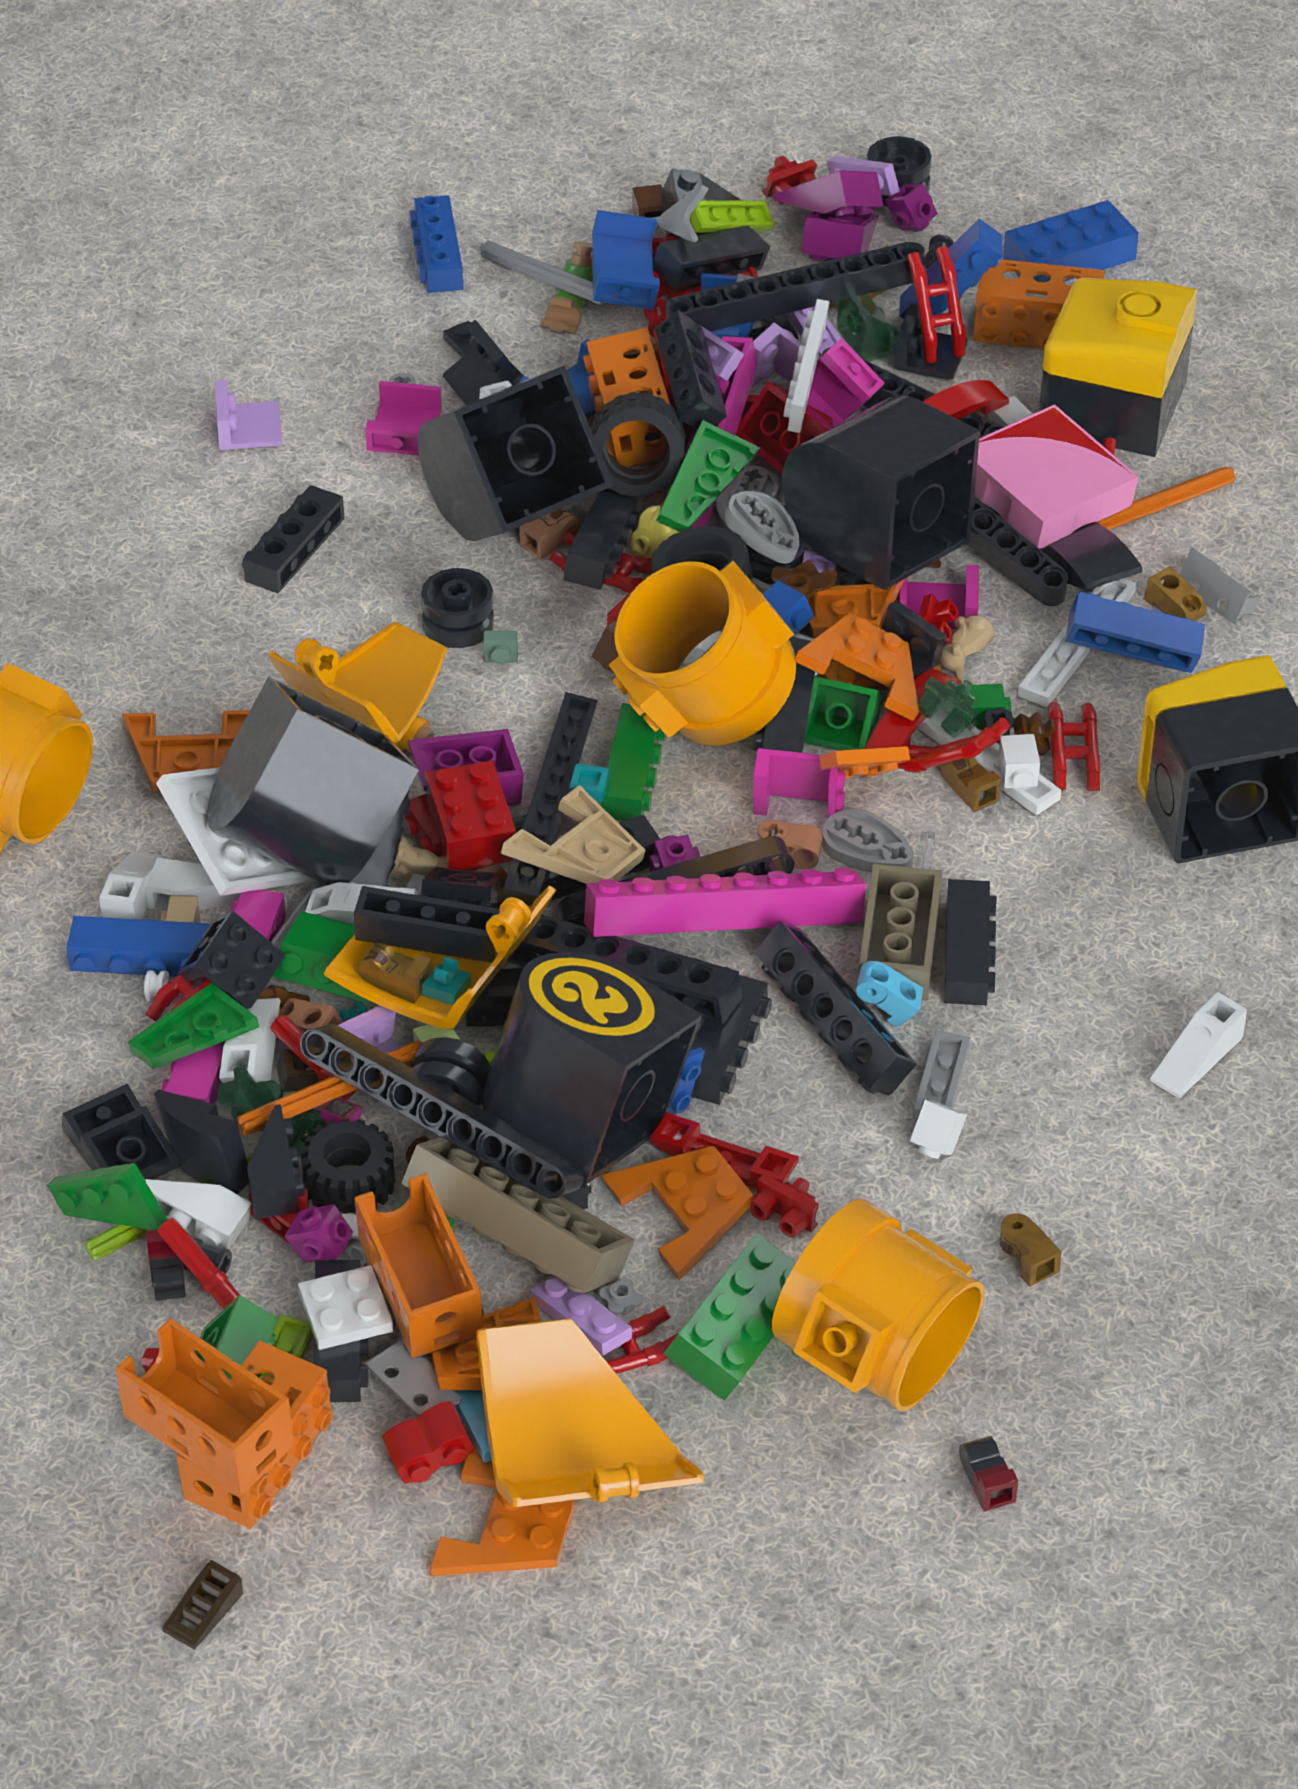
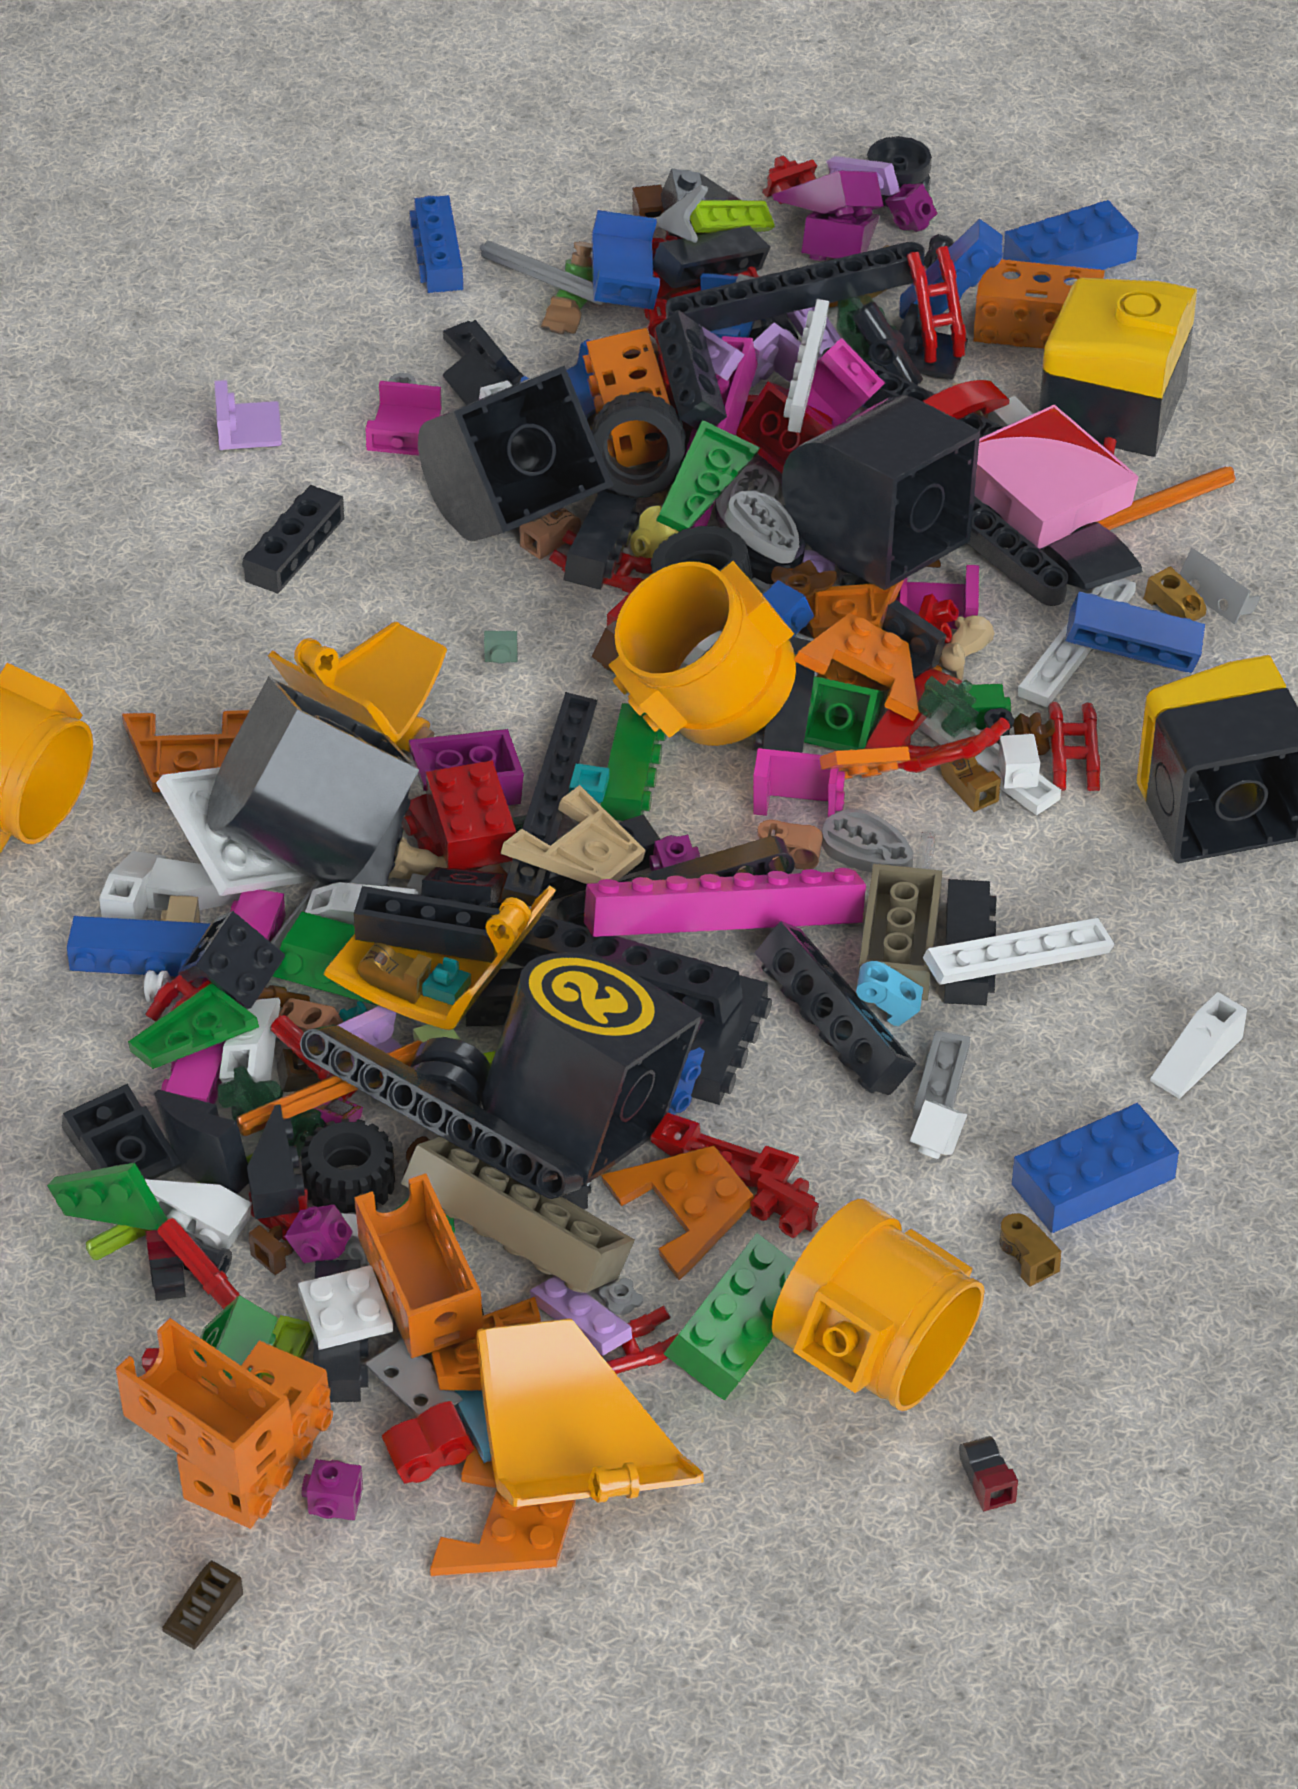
(268, 1249): none -> reddish brown tile
(333, 1489): none -> magenta brick
(457, 607): black wheel -> none
(879, 333): none -> black piece
(1018, 951): none -> white plate
(1094, 1167): none -> blue brick

